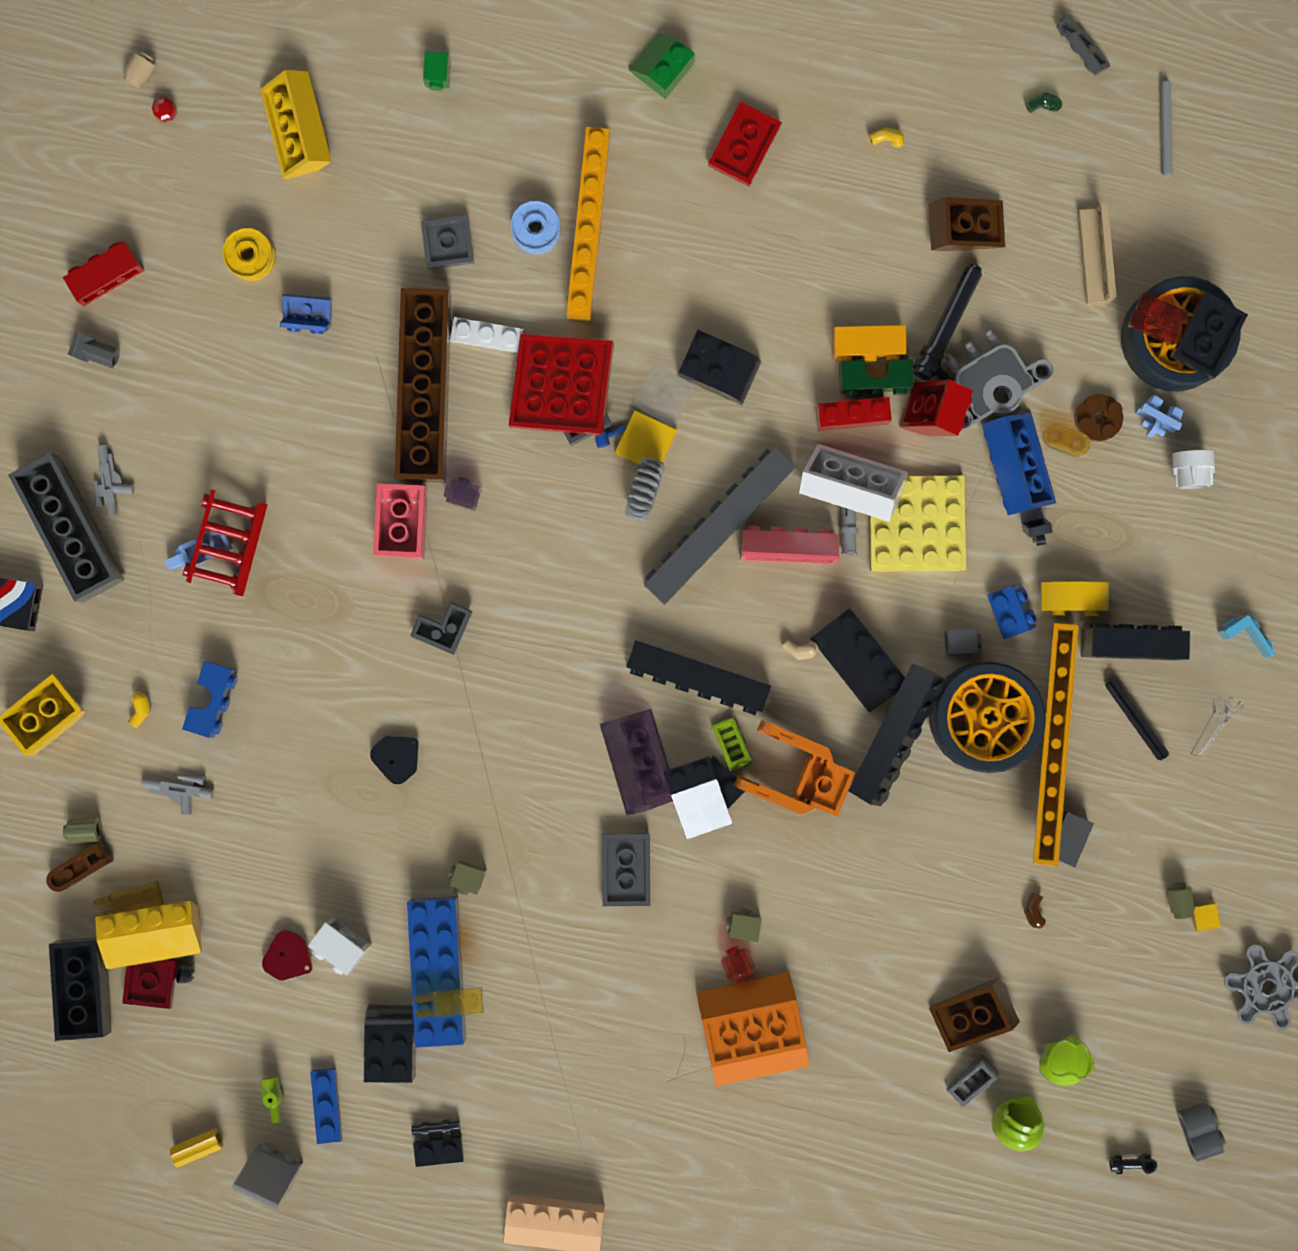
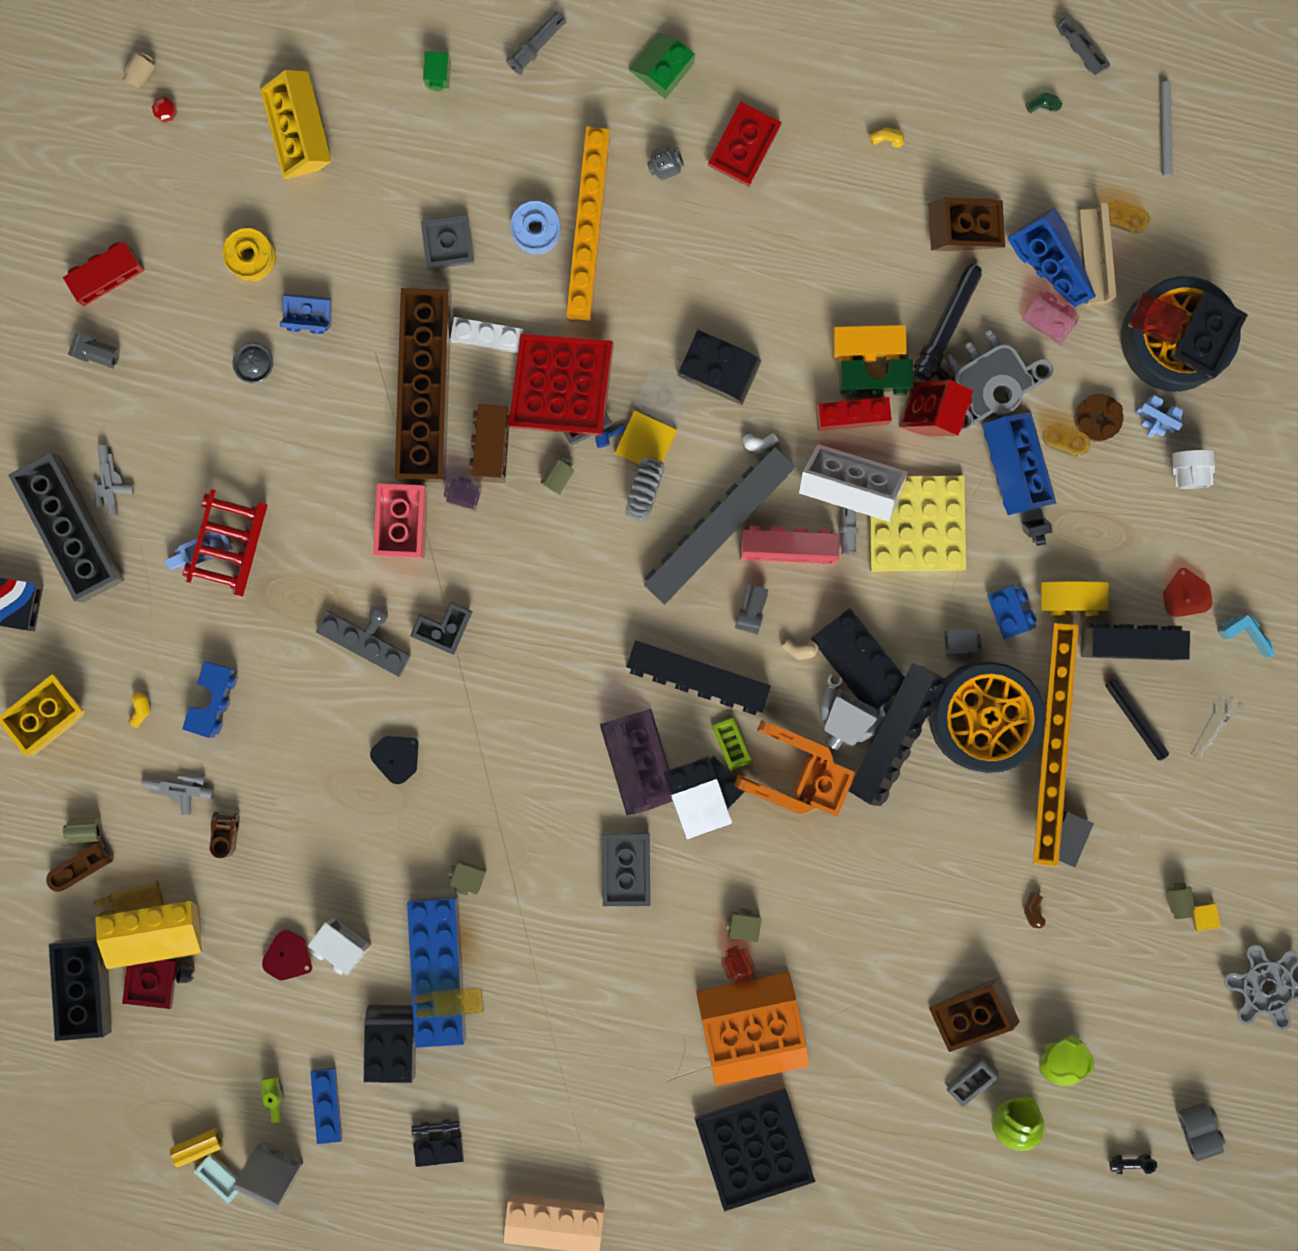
(217, 1177): none -> light aqua tile
(224, 832): none -> reddish brown piece
(252, 363): none -> dark grey hat
(363, 641): none -> dark grey plate
(490, 443): none -> reddish brown brick
(528, 50): none -> dark grey pin
(557, 475): none -> olive brick
(665, 162): none -> dark grey head
(751, 615): none -> dark grey piece
(754, 1149): none -> black plate
(759, 445): none -> white arm
(848, 717): none -> light grey torso
(1051, 251): none -> blue wedge
(1051, 317): none -> clear pink bracket
(1125, 217): none -> clear yellow plate
(1187, 587): none -> clear red piece

